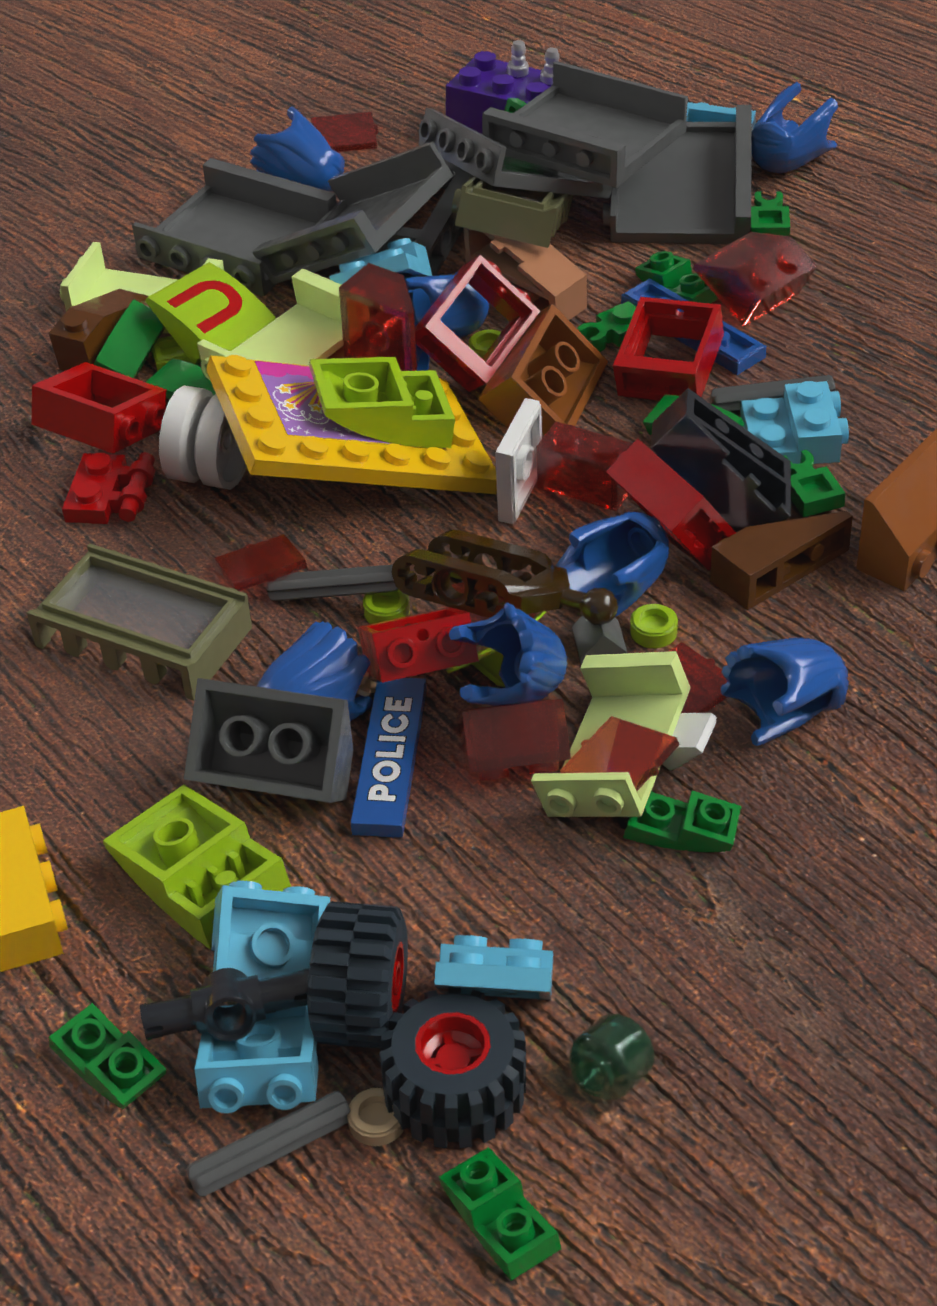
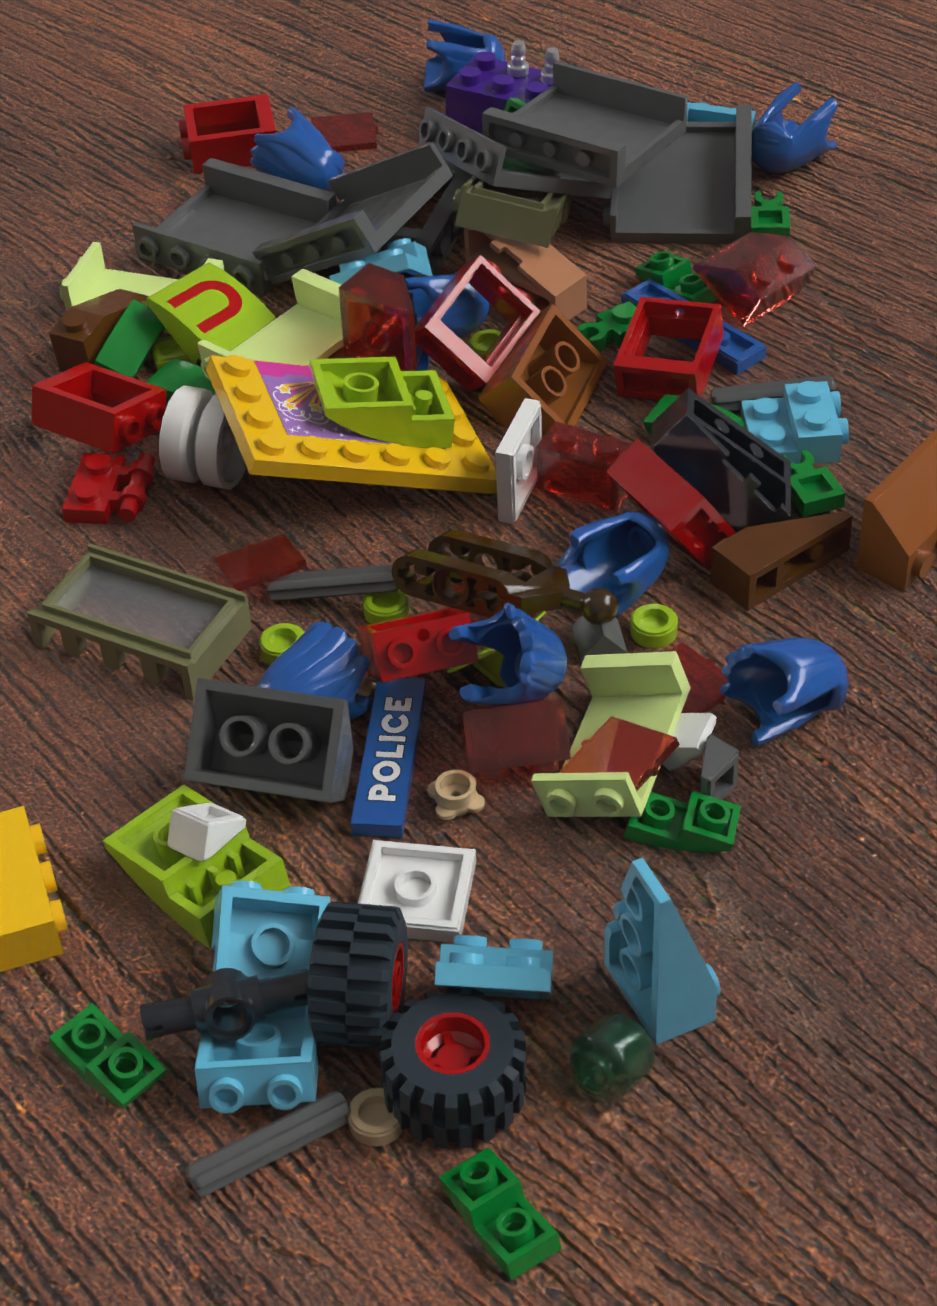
(202, 829): none -> white slope
(224, 129): none -> red window
(277, 640): none -> lime tile
(425, 882): none -> white tile
(455, 52): none -> blue hair
(455, 794): none -> tan plate
(657, 960): none -> medium azure wedge
(719, 768): none -> dark grey slope

